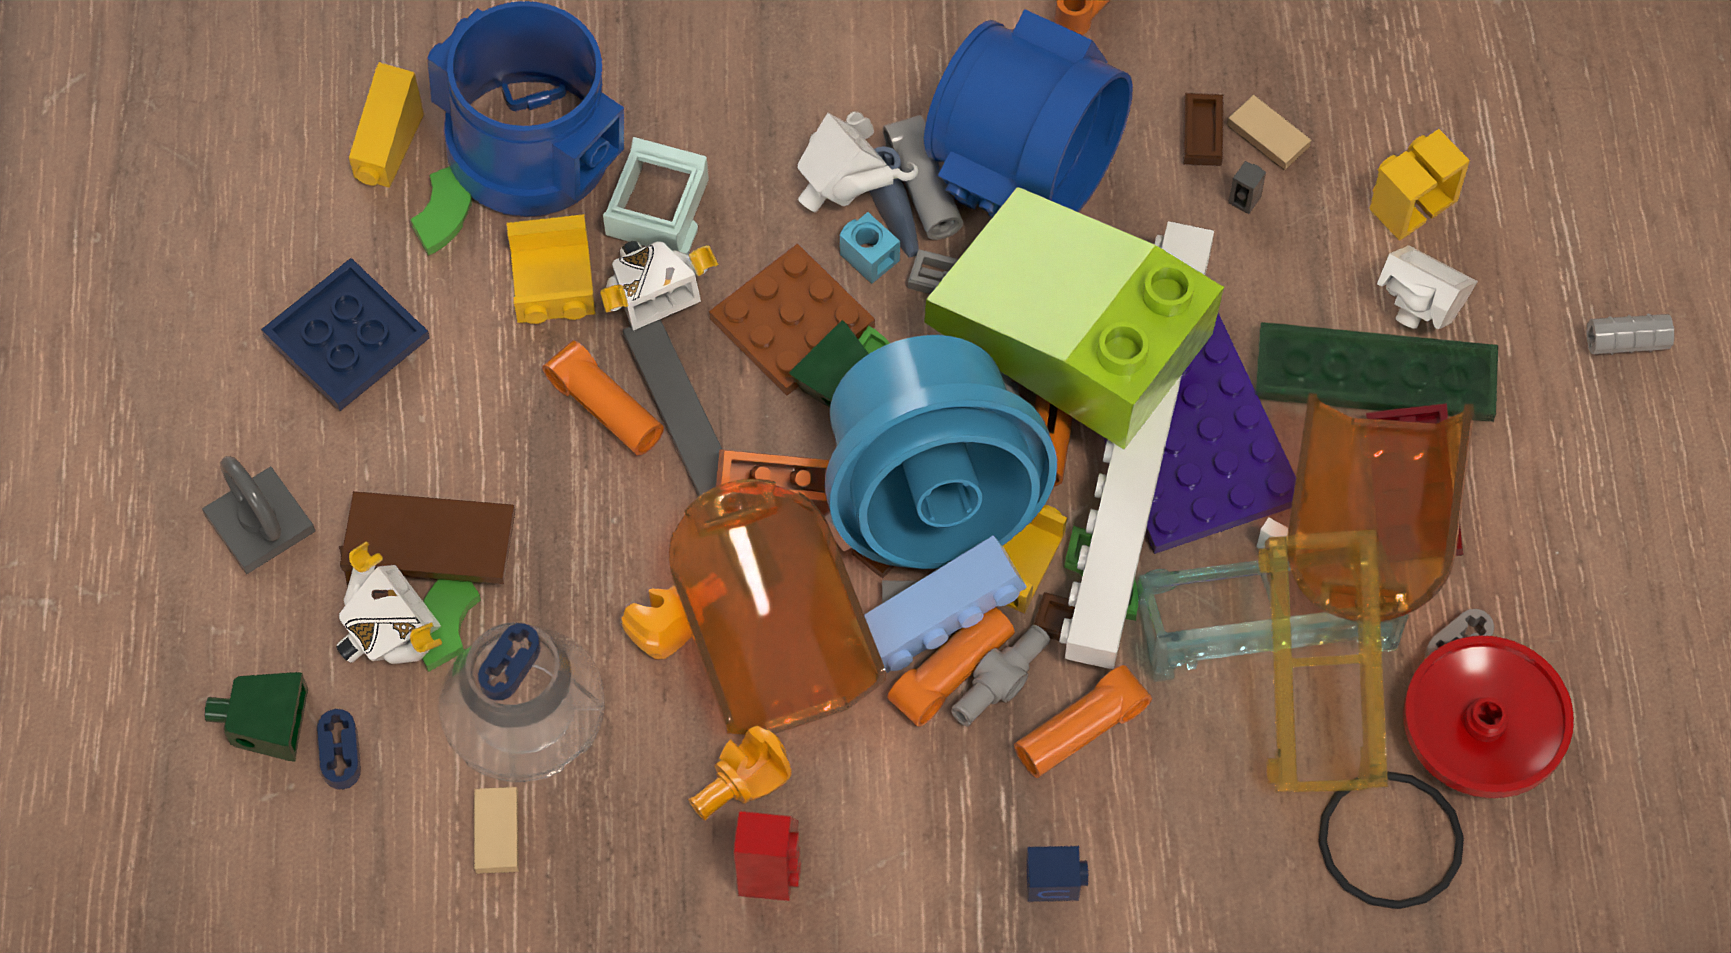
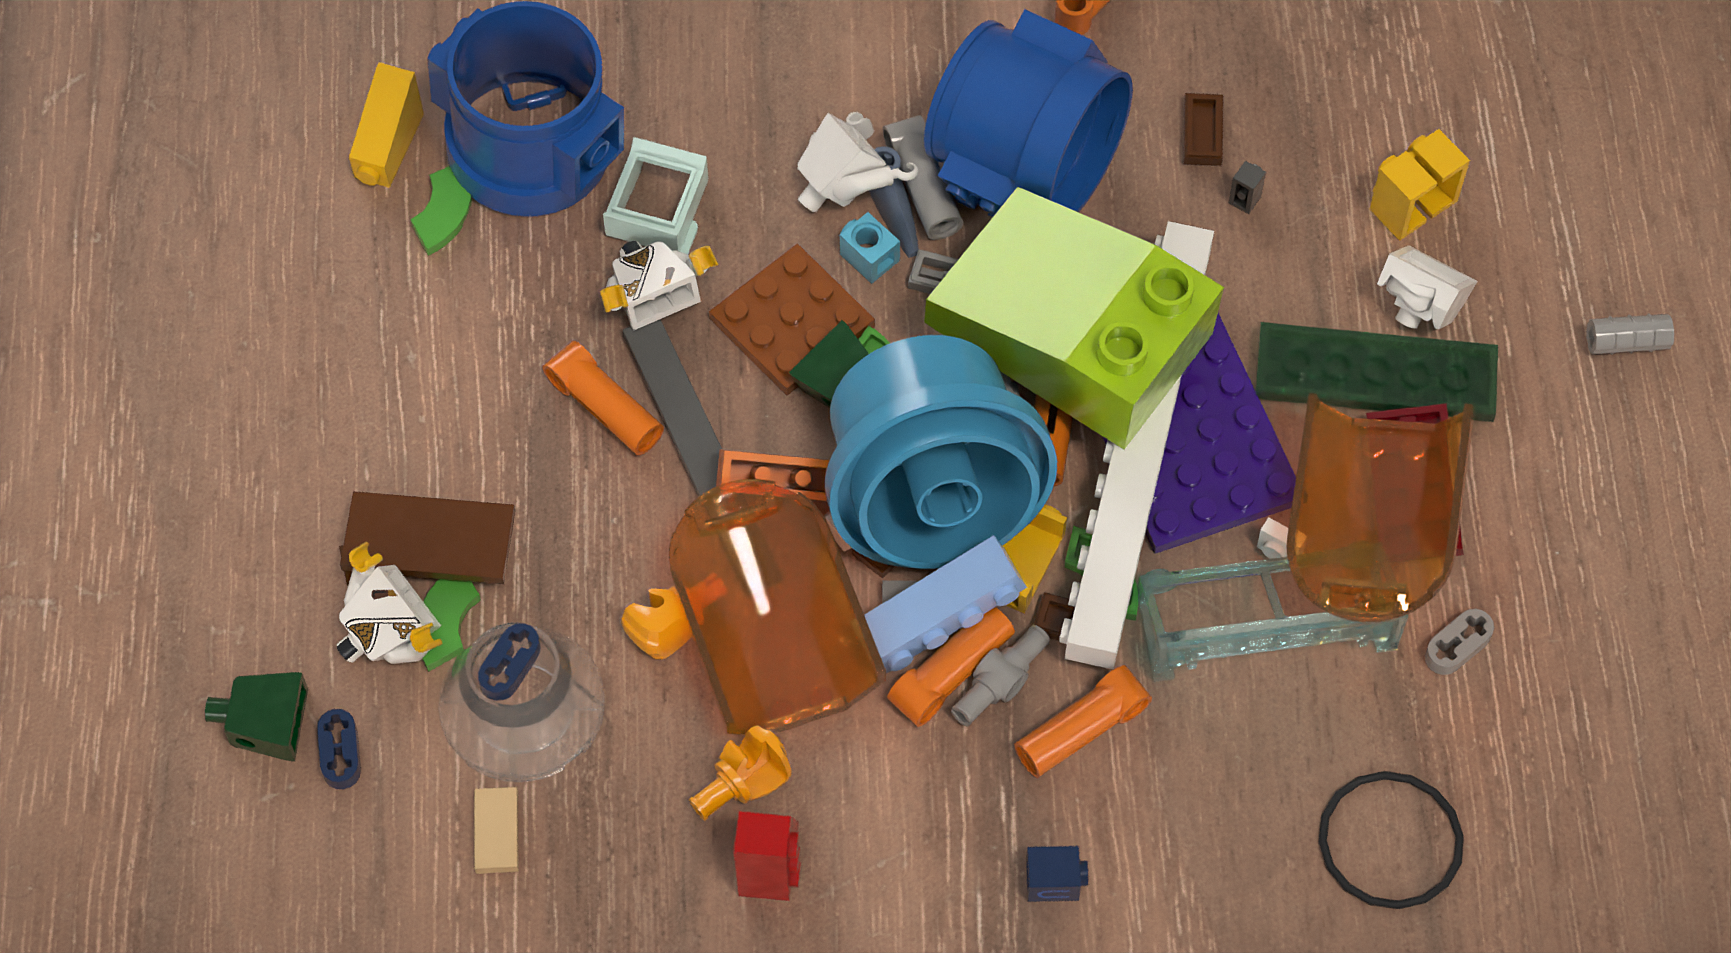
(256, 516): dark grey tile -> none
(345, 334): dark blue plate -> none
(551, 269): yellow panel -> none
(1269, 132): tan tile -> none
(1364, 563): clear yellow windscreen -> none
(1493, 683): red dish -> none

